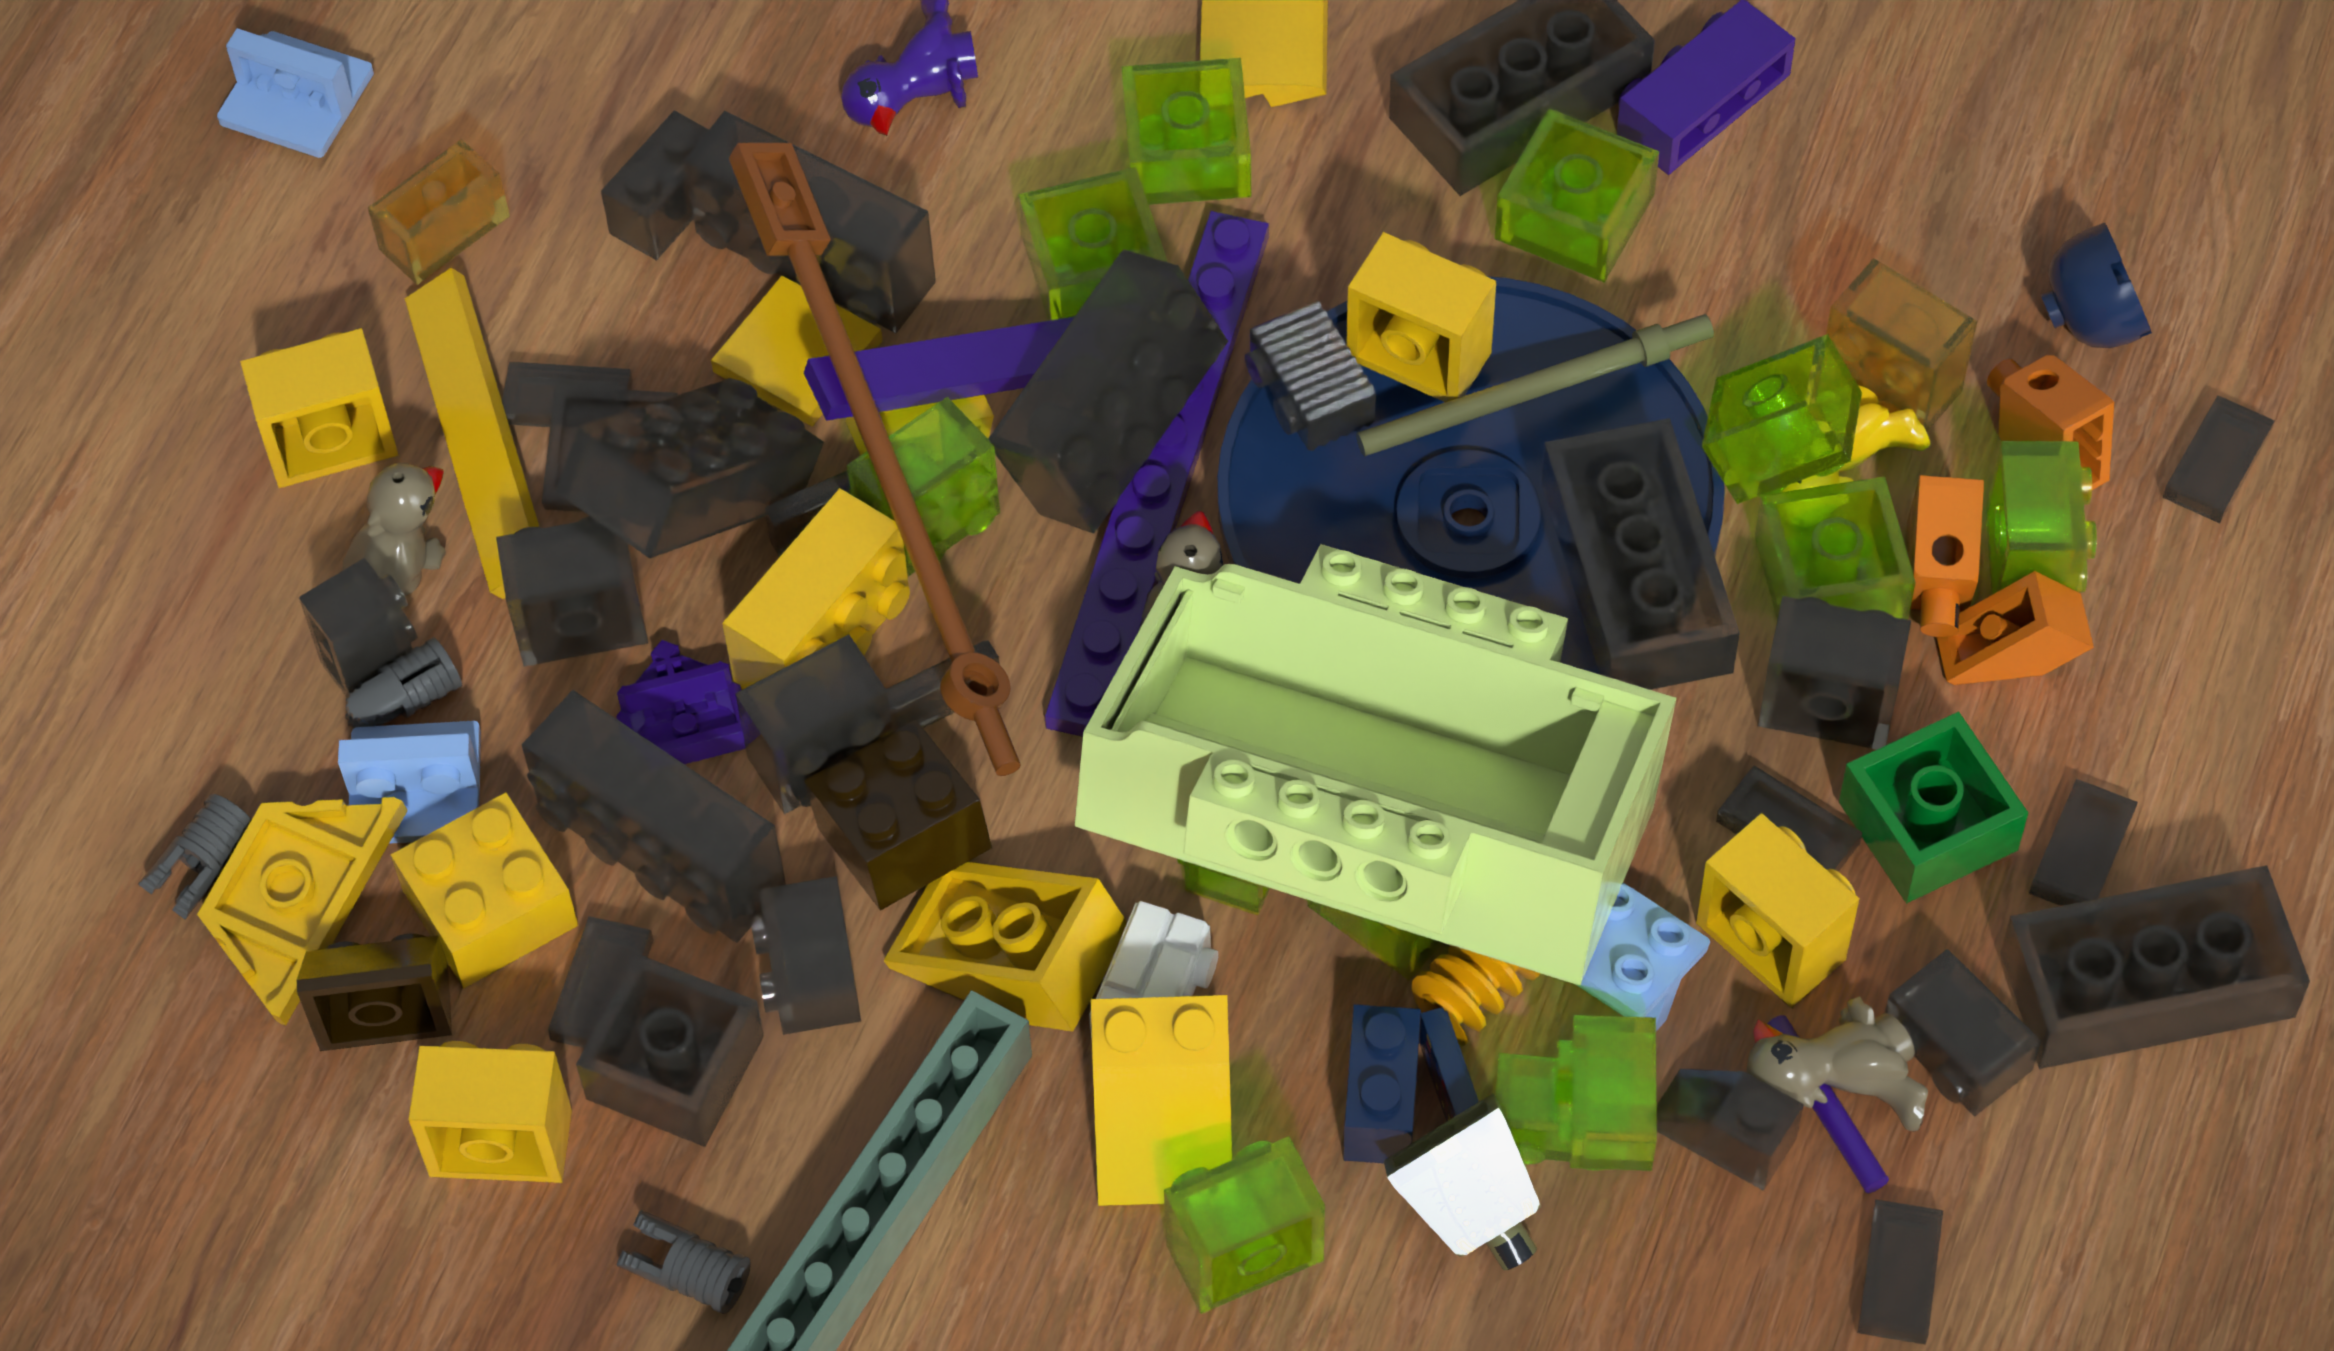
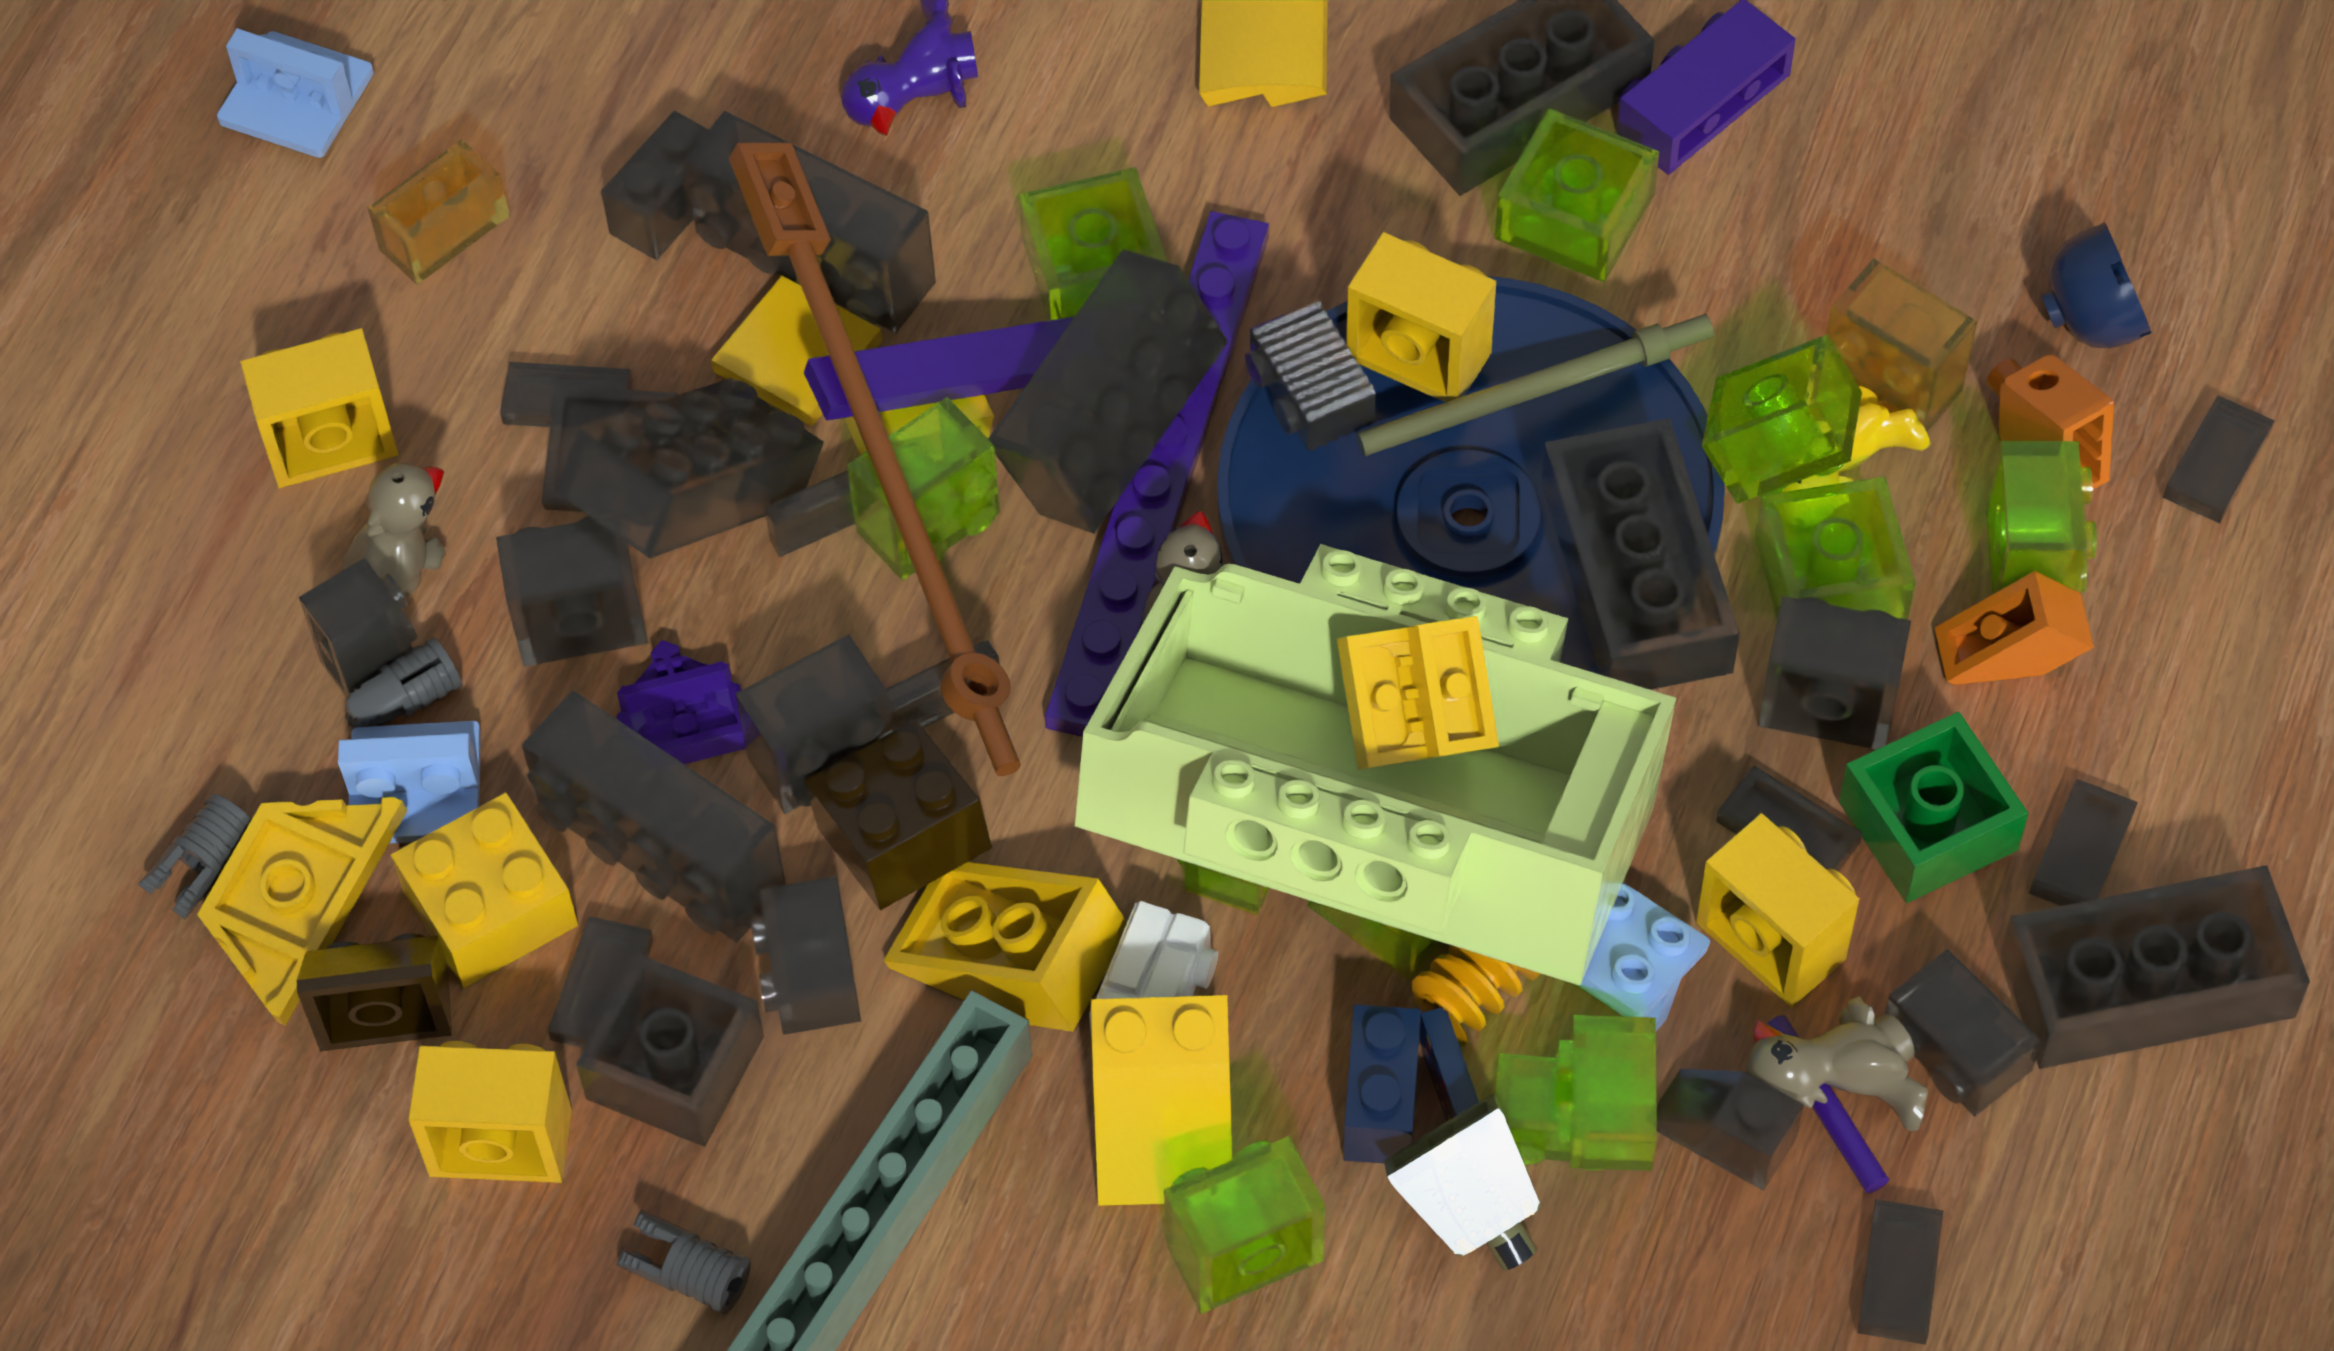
(471, 417): yellow tile -> none
(830, 582): yellow brick -> none
(1188, 130): clear neon green brick -> none
(1417, 692): none -> yellow slope
(1944, 549): orange torso -> none

